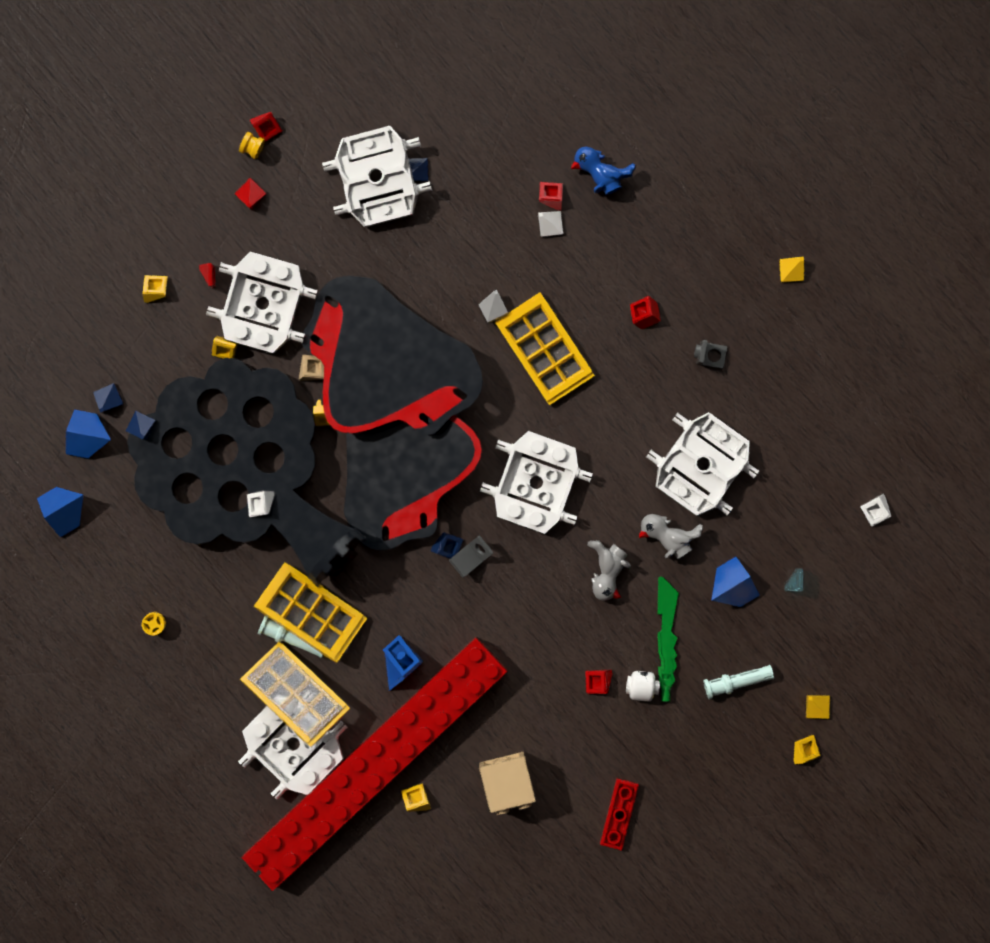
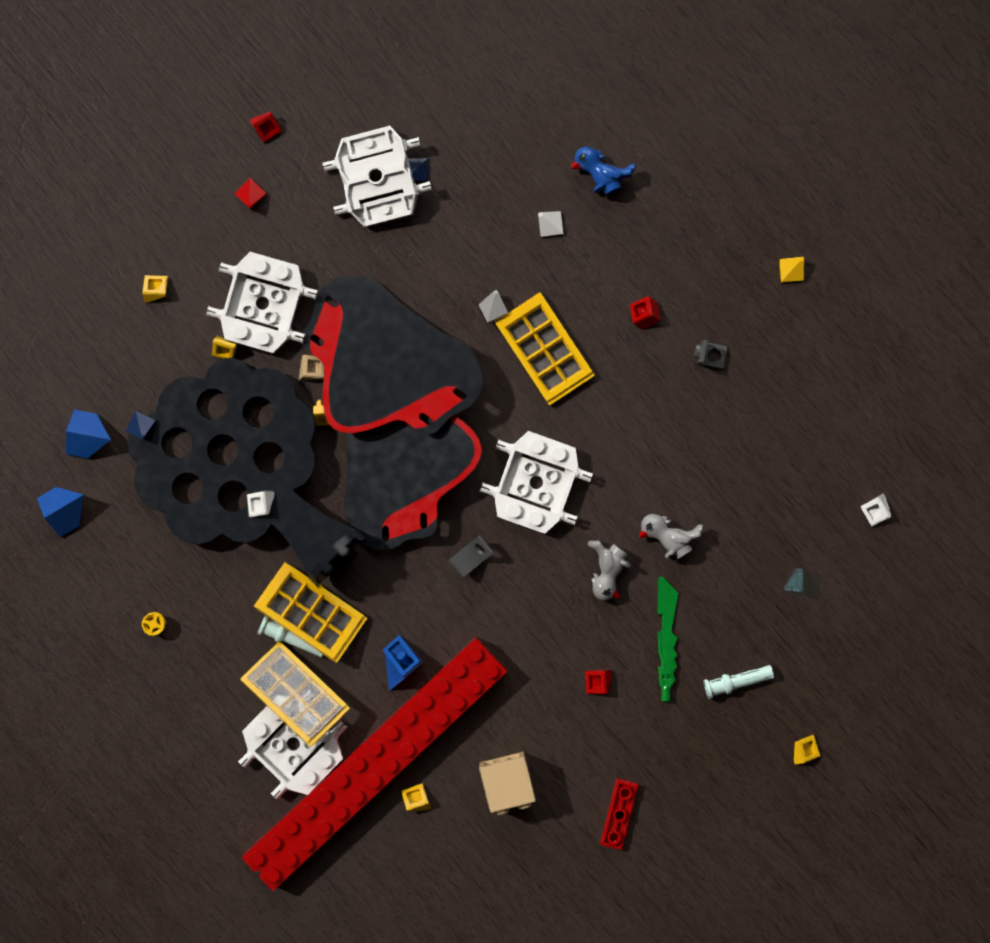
(108, 398): dark blue slope -> none
(208, 273): red slope -> none
(251, 145): yellow wheel -> none
(447, 545): dark blue slope -> none
(551, 194): red slope -> none
(642, 686): white head -> none
(685, 456): white piece -> none
(733, 584): blue slope -> none
(817, 706): yellow slope -> none

